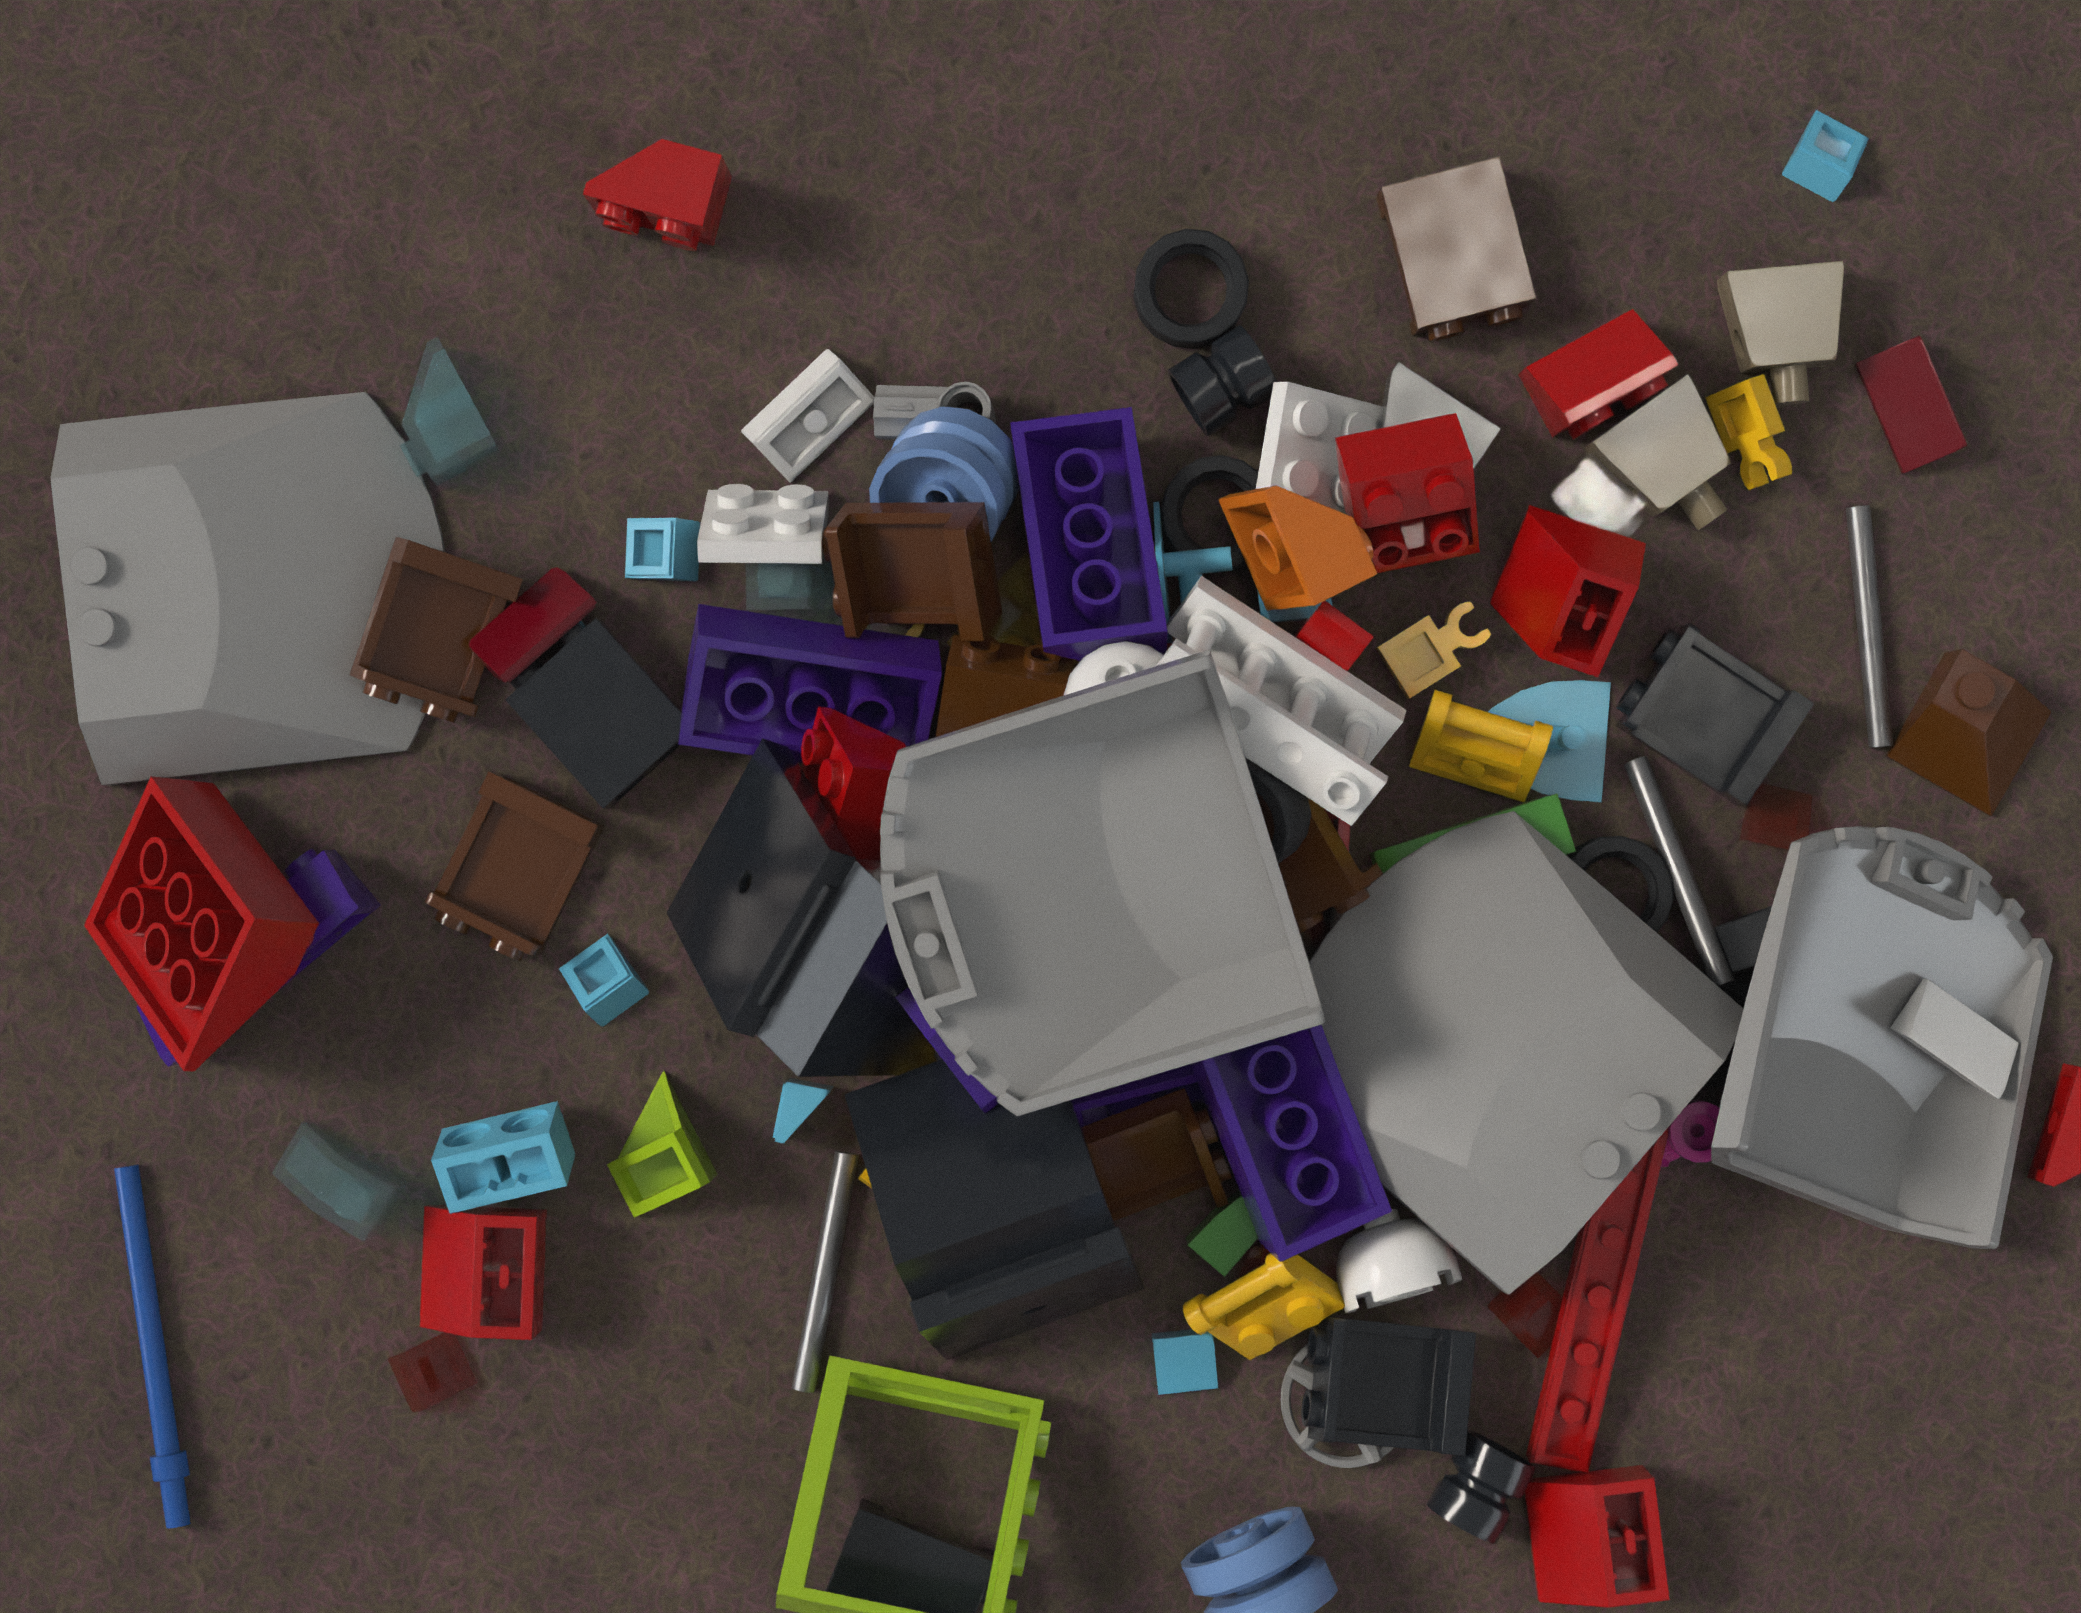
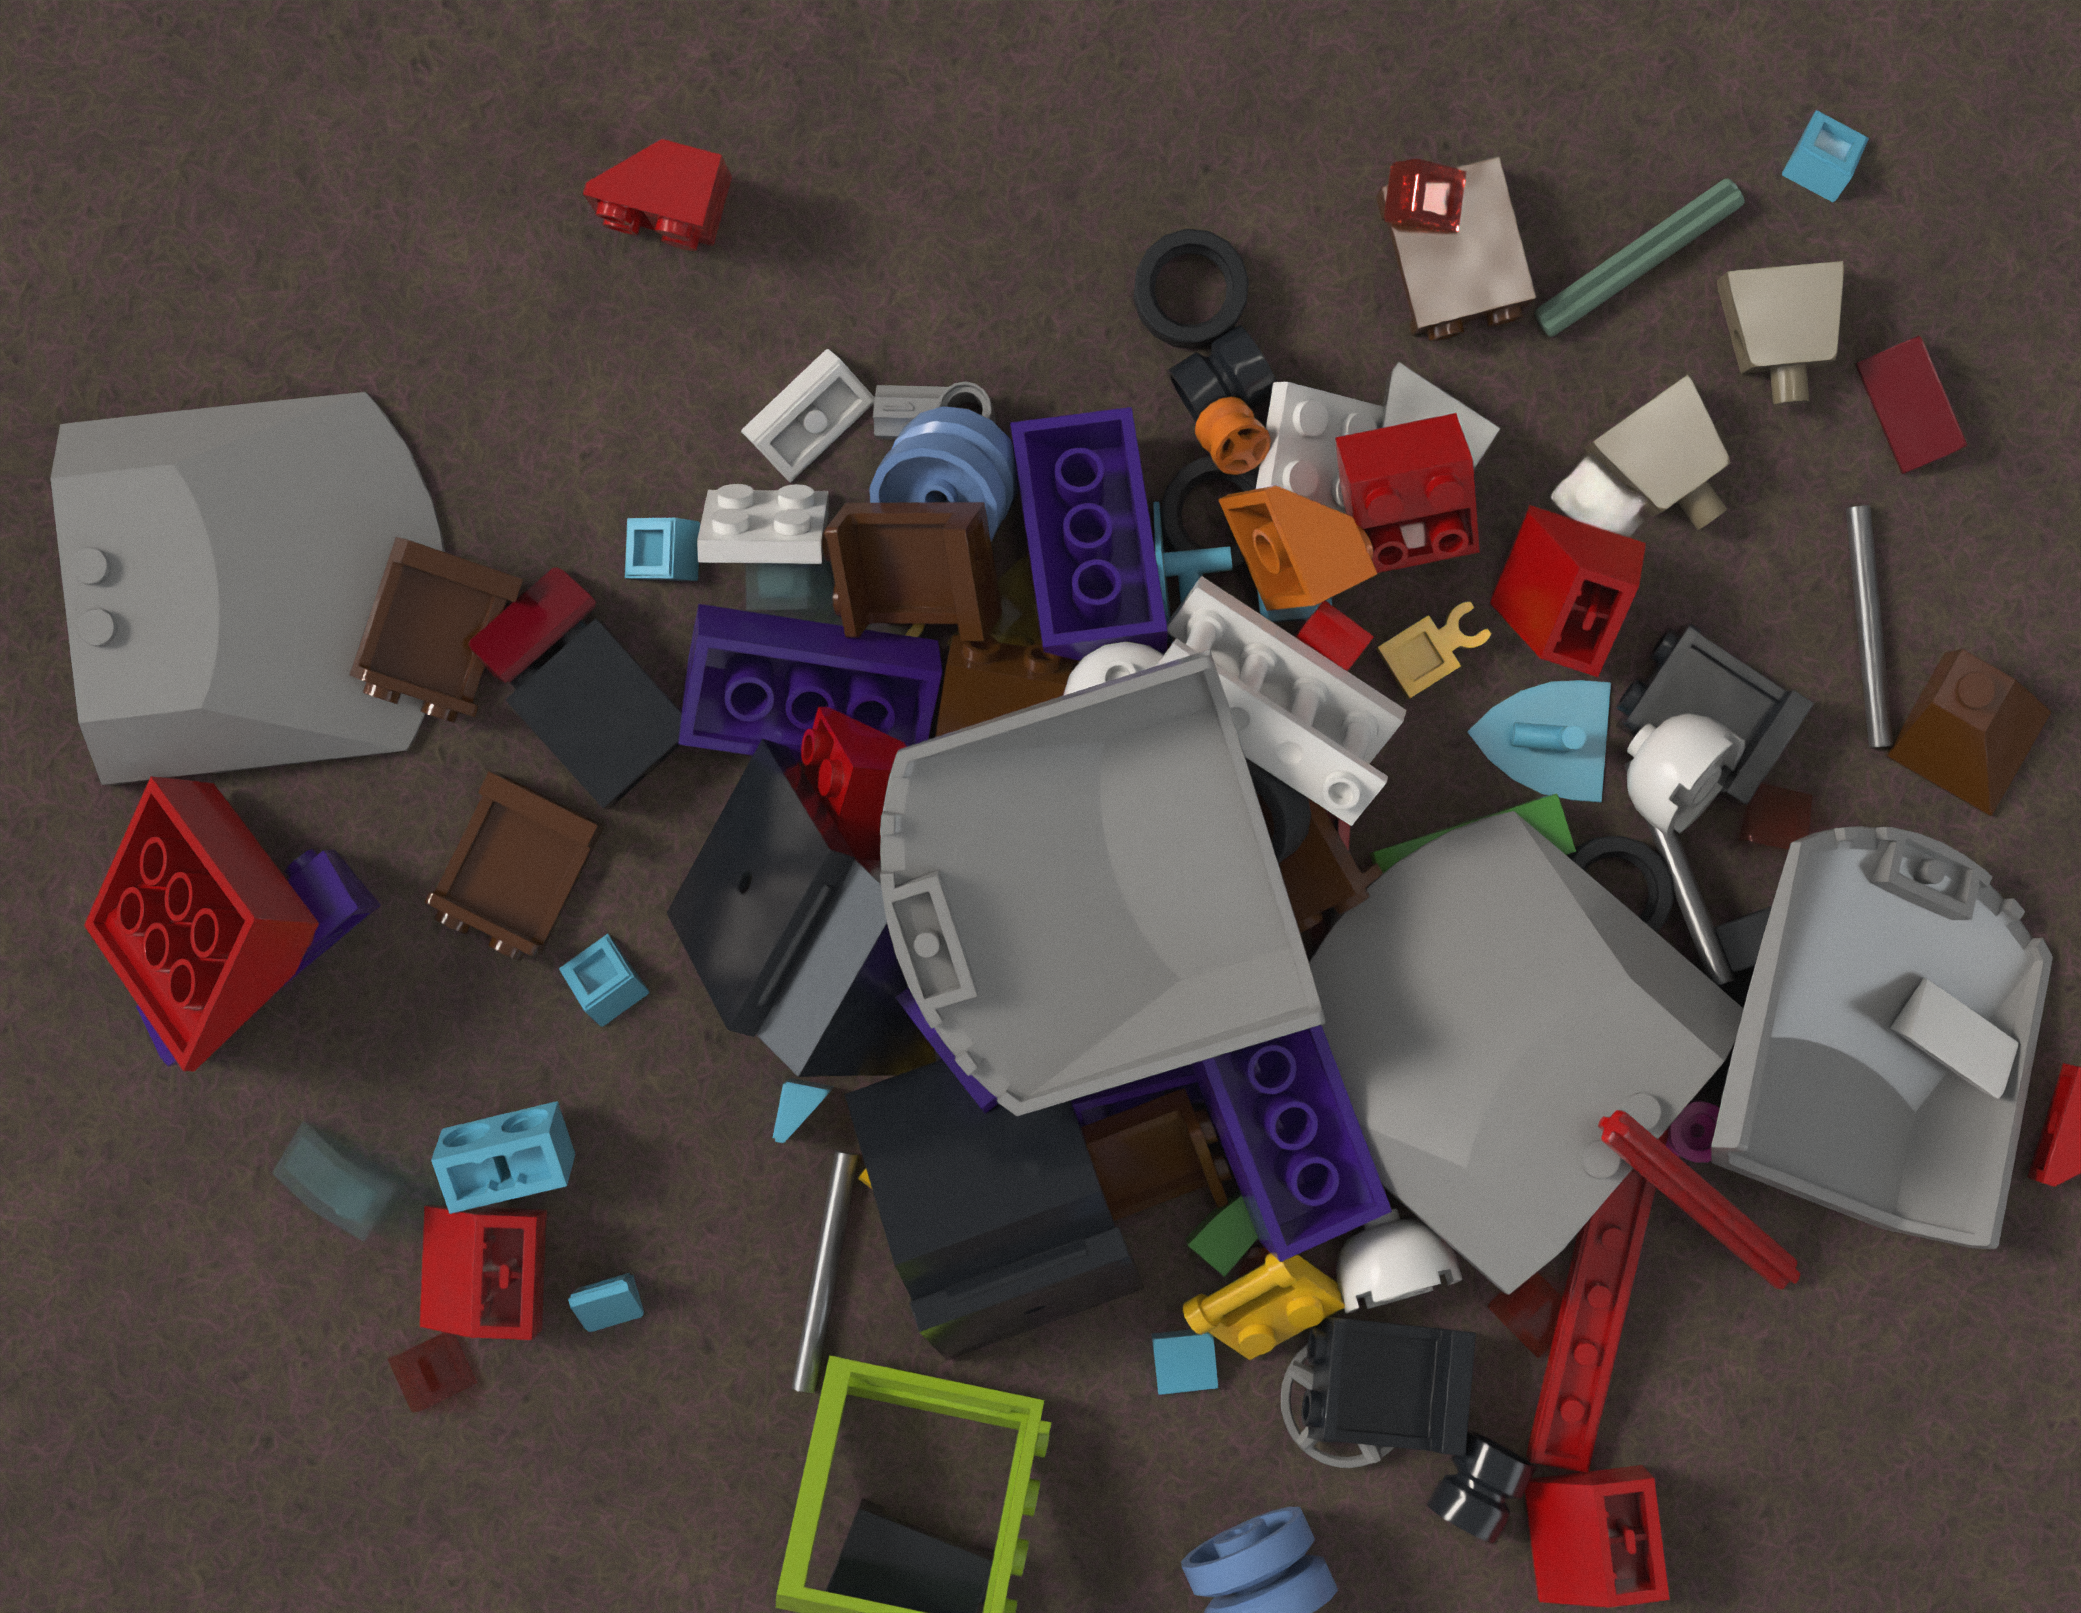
(169, 1462): blue bar -> none
(443, 421): clear light blue slope -> none
(607, 1302): none -> medium azure slope
(661, 1154): lime slope -> none
(1232, 435): none -> orange wheel
(1425, 195): none -> clear red slope
(1480, 748): yellow plate -> none
(1596, 371): red slope -> none
(1639, 257): none -> sand green axle
(1679, 769): none -> white cylinder
(1698, 1199): none -> red axle
(1747, 423): yellow plate -> none

